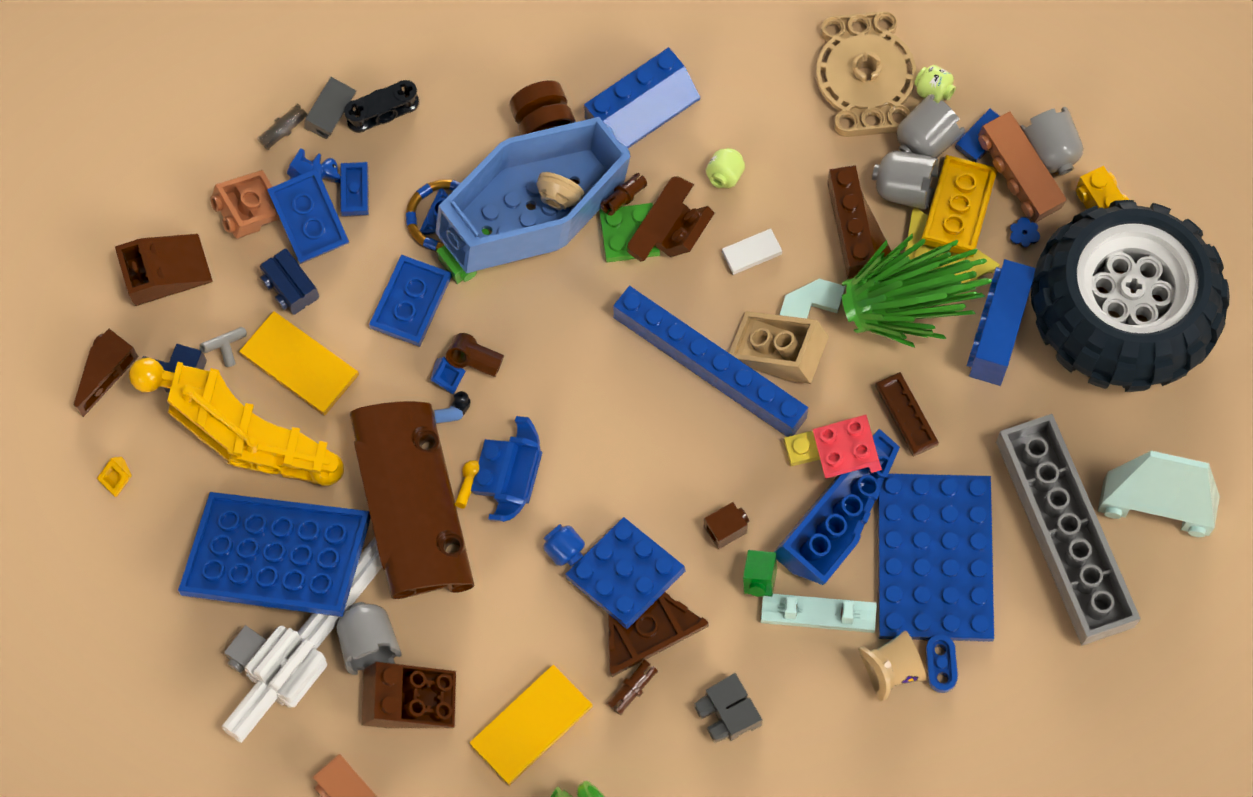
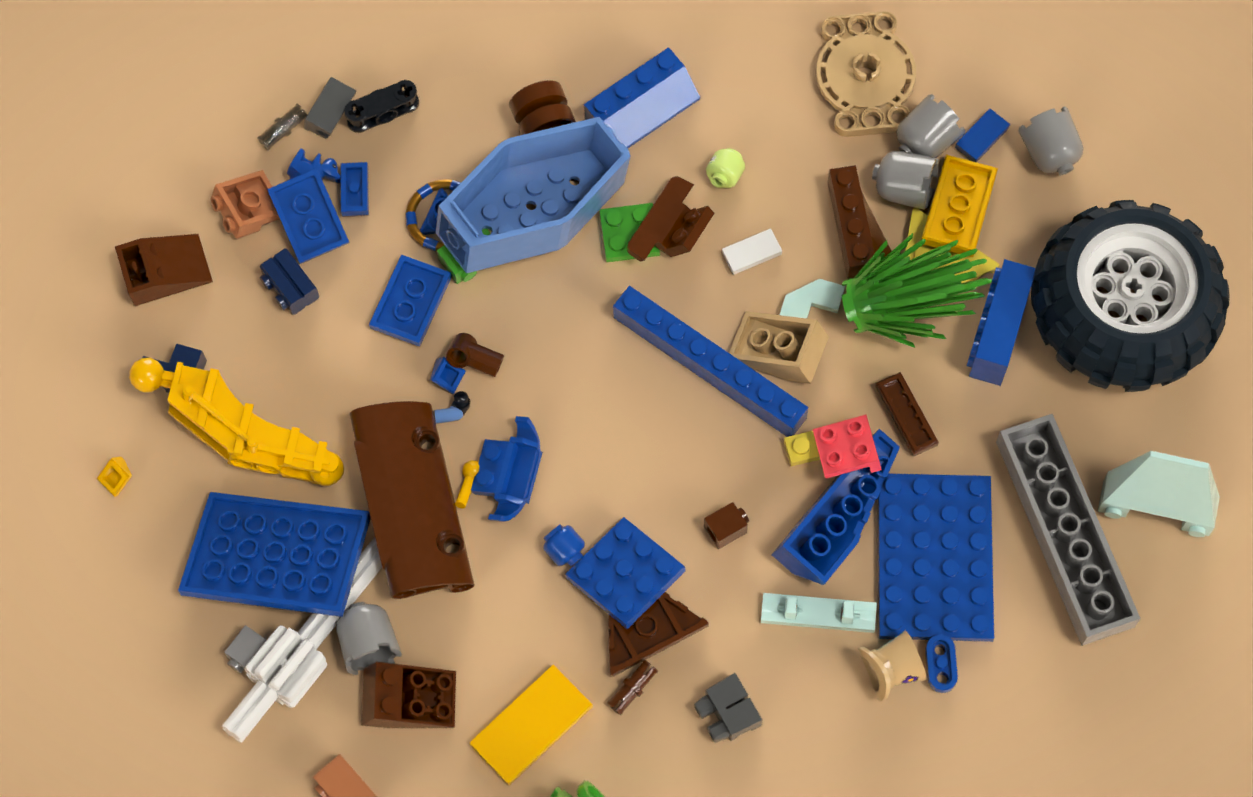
(104, 366): reddish brown slope -> none
(223, 342): light grey piece -> none
(299, 363): yellow tile -> none
(558, 191): tan piece -> none
(623, 194): reddish brown pin -> none
(760, 573): green brick -> none
(935, 82): yellowish green head -> none
(1021, 167): nougat brick -> none
(1024, 226): blue plant -> none
(1098, 189): yellow brick -> none

